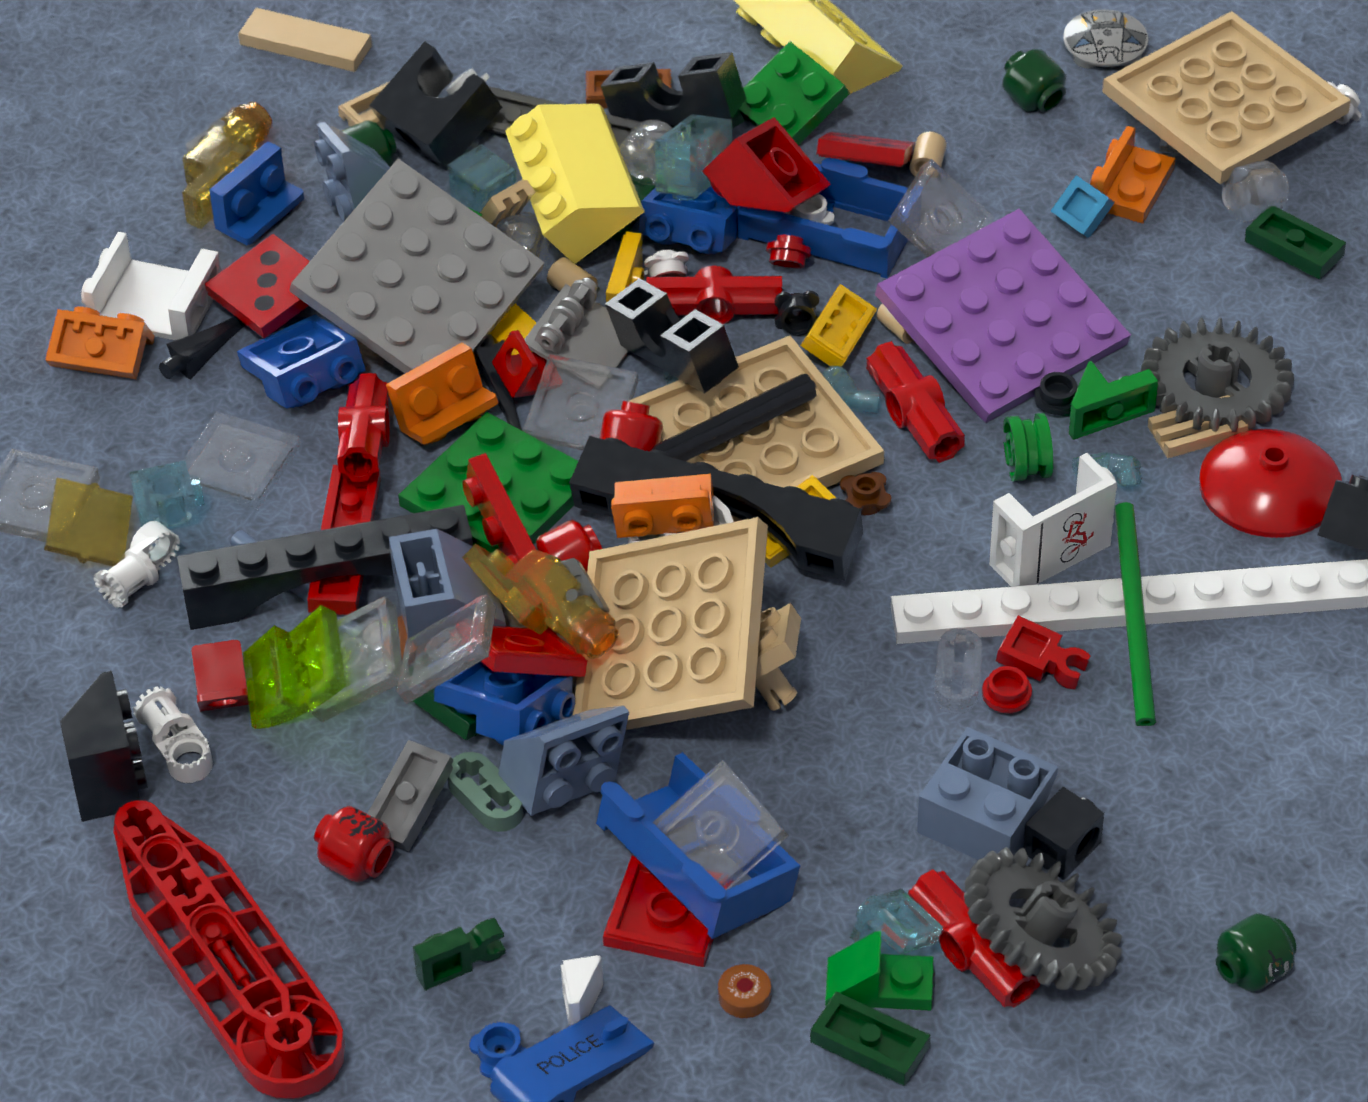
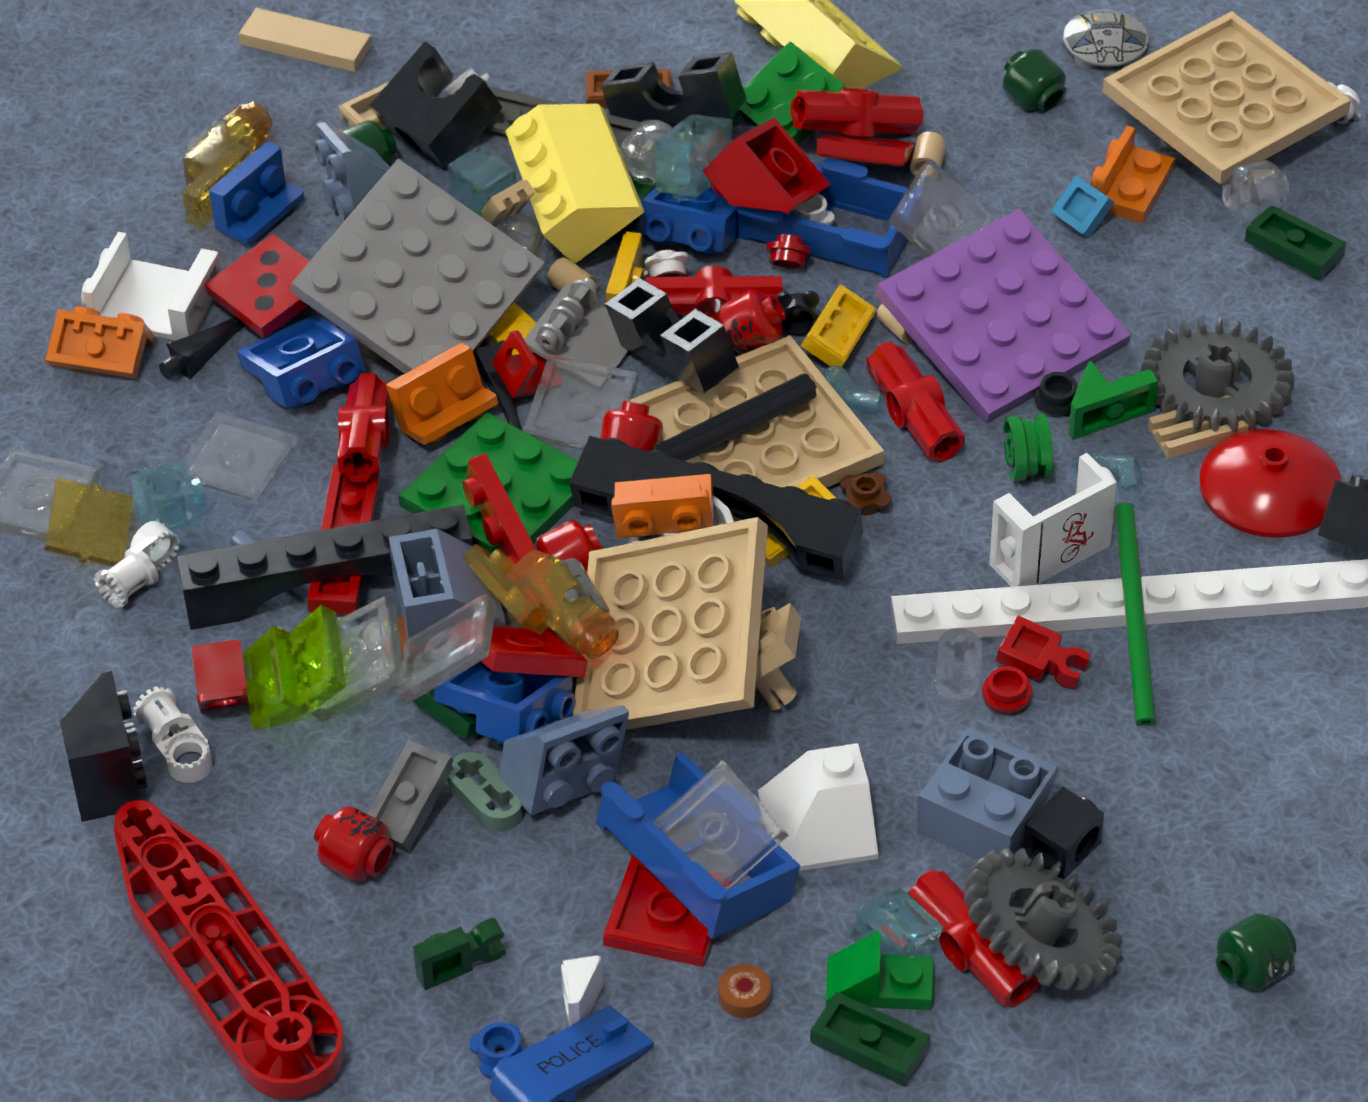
(752, 320): none -> red head
(824, 808): none -> white slope
(856, 112): none -> red piece

